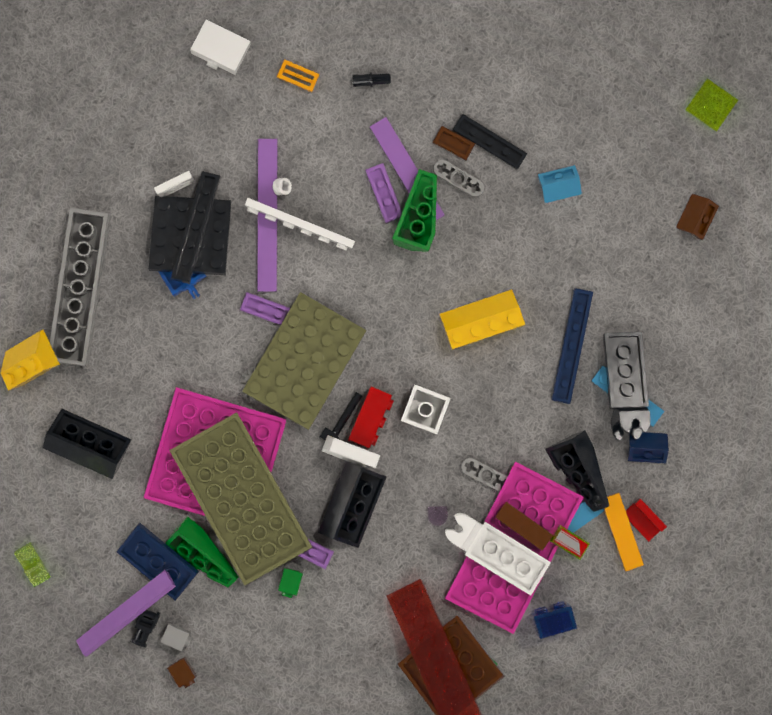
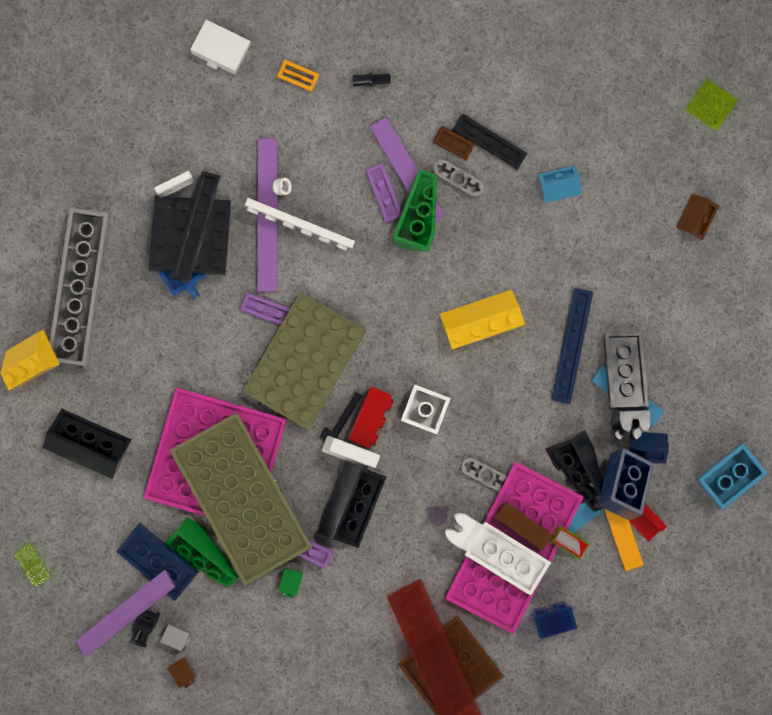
(625, 484): none -> dark blue brick
(731, 476): none -> dark azure brick

